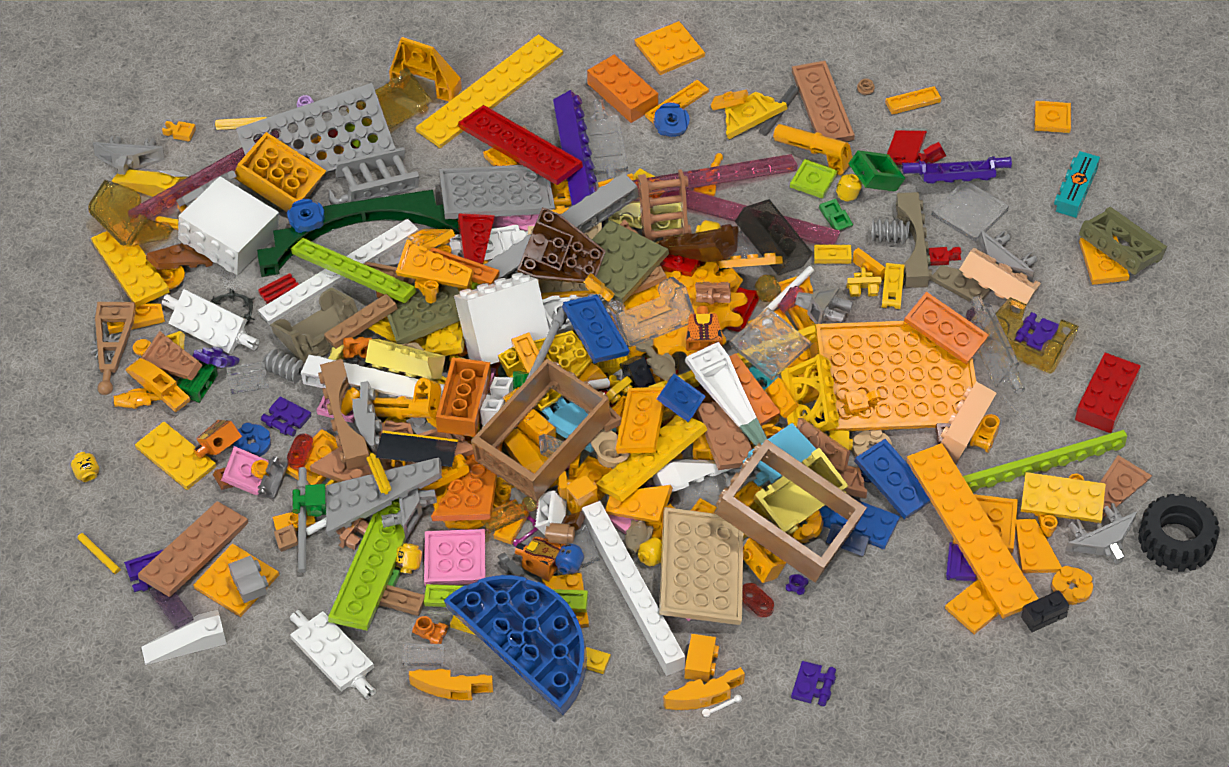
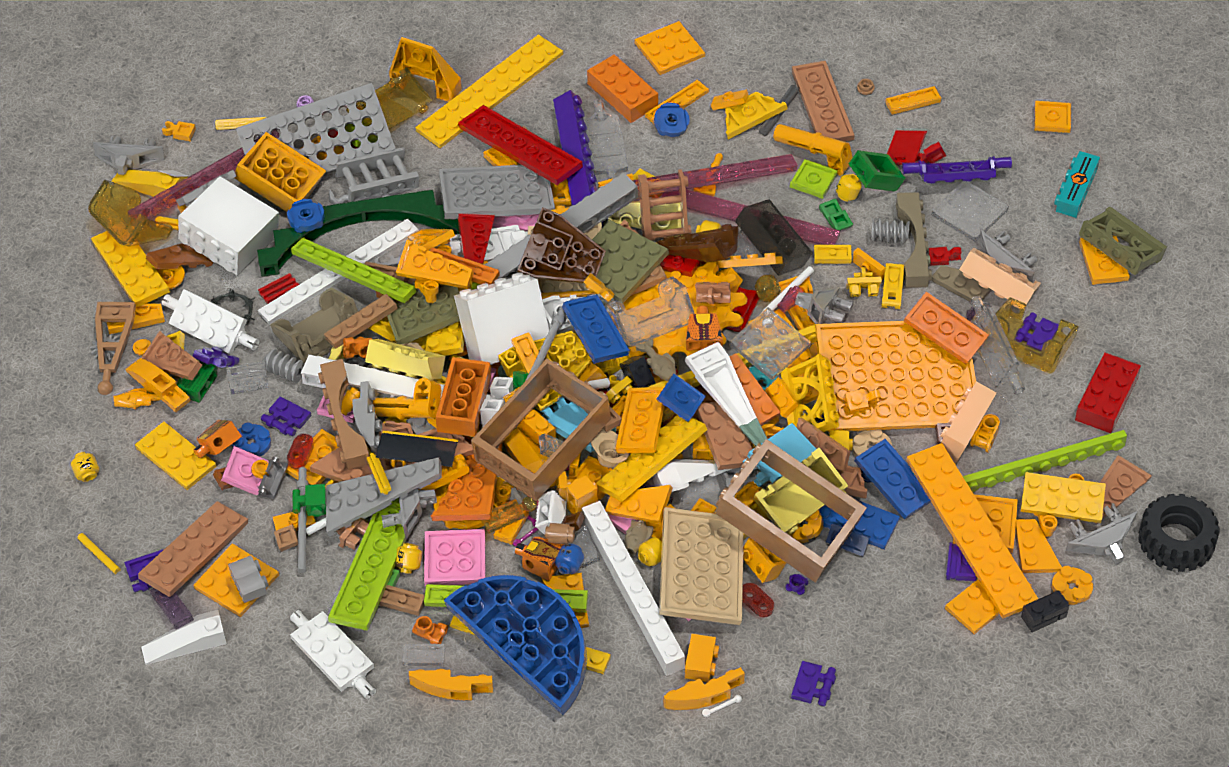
(510, 566): dark grey plate -> none

